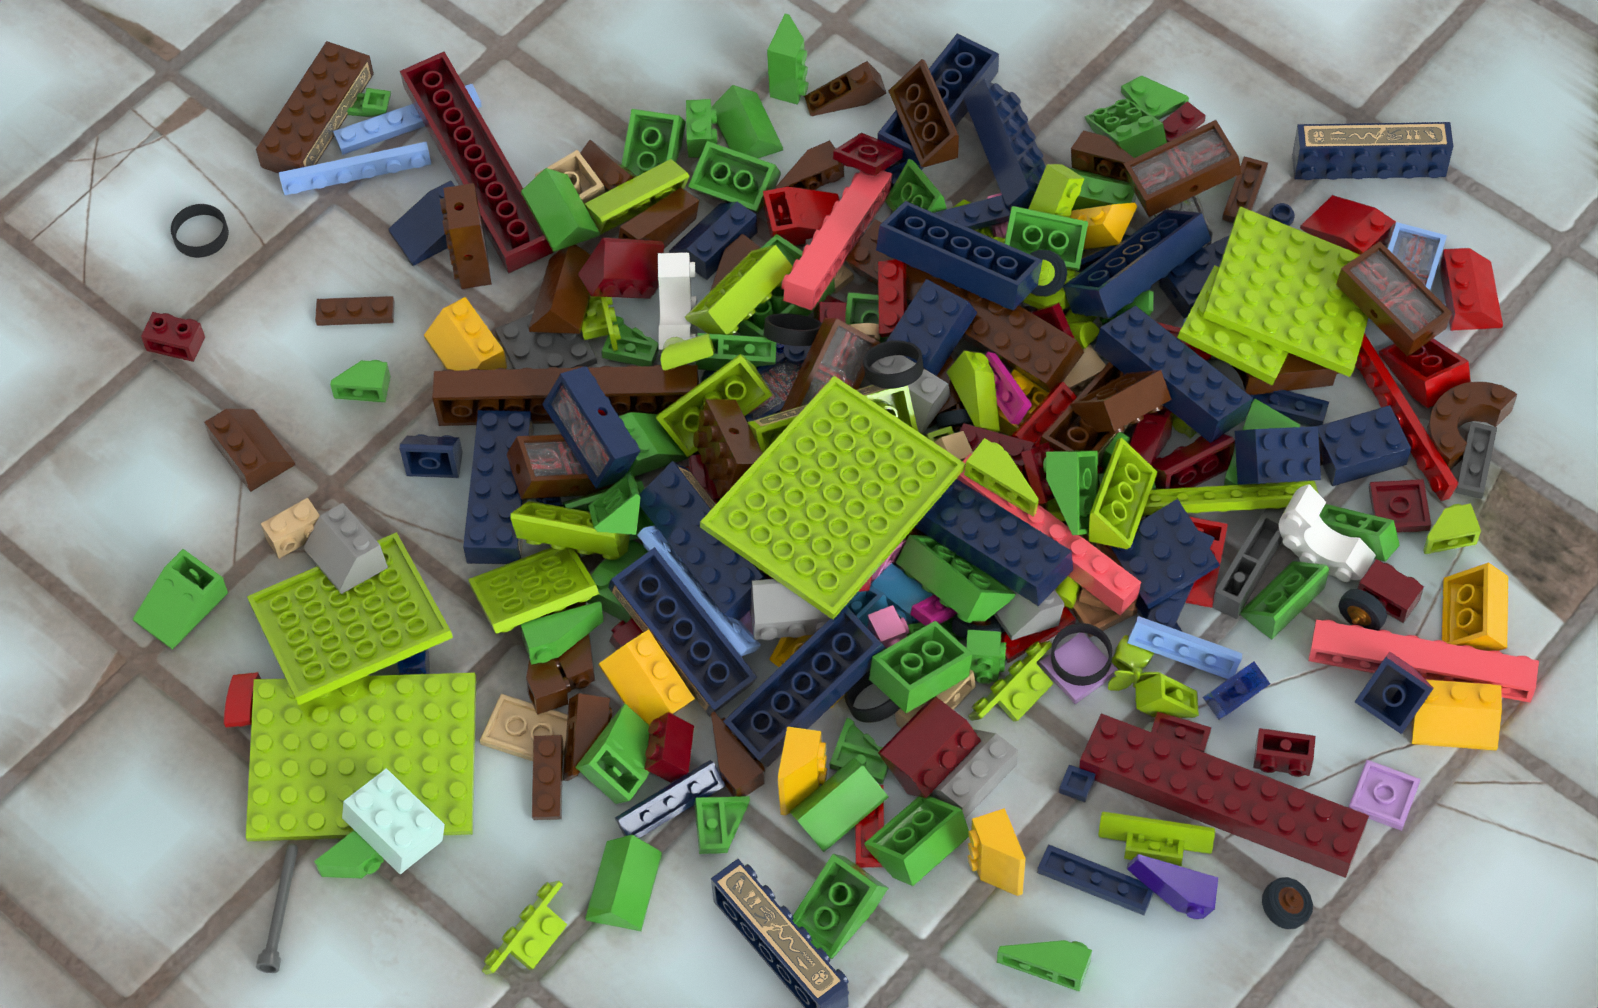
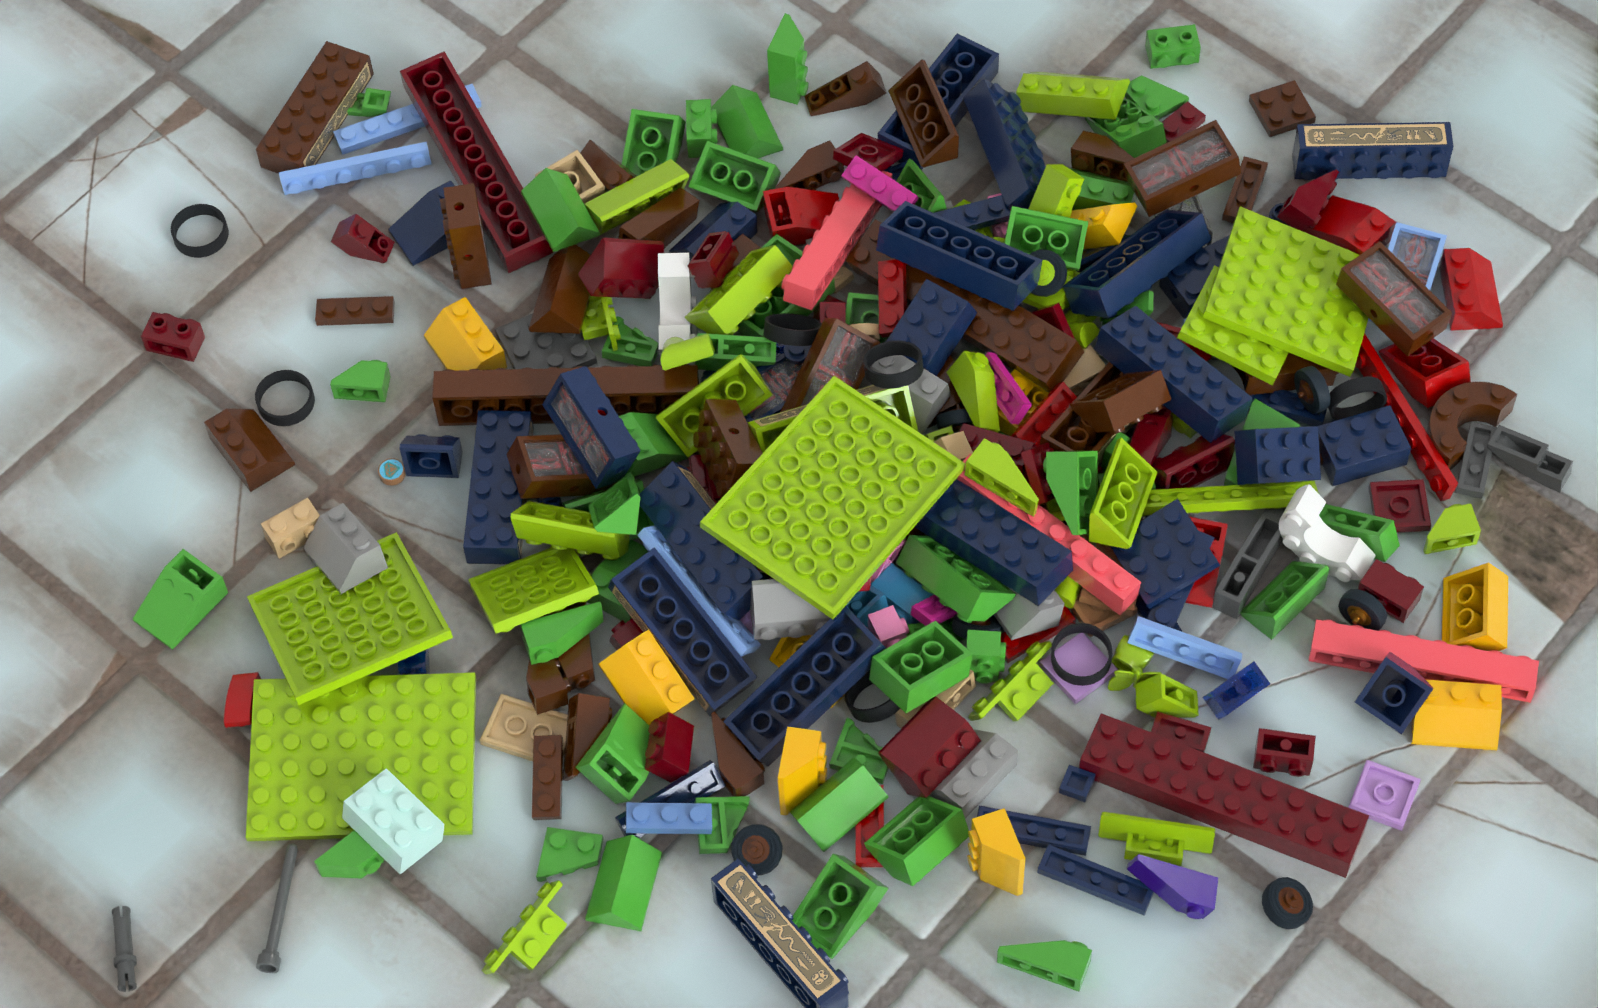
(124, 959): none -> dark grey pin
(276, 377): none -> black tyre
(362, 240): none -> dark red slope
(391, 471): none -> tile
(567, 851): none -> bright green wing
(669, 818): none -> medium blue plate
(713, 260): none -> dark red brick
(758, 847): none -> black wheel
(877, 184): none -> dark pink plate
(1043, 831): none -> dark blue tile
(1072, 94): none -> lime slope
(1172, 46): none -> bright green brick
(1282, 108): none -> reddish brown plate
(1305, 203): none -> dark red slope
(1312, 389): none -> black wheel
(1353, 387): none -> black tyre
(1531, 458): none -> dark grey slope

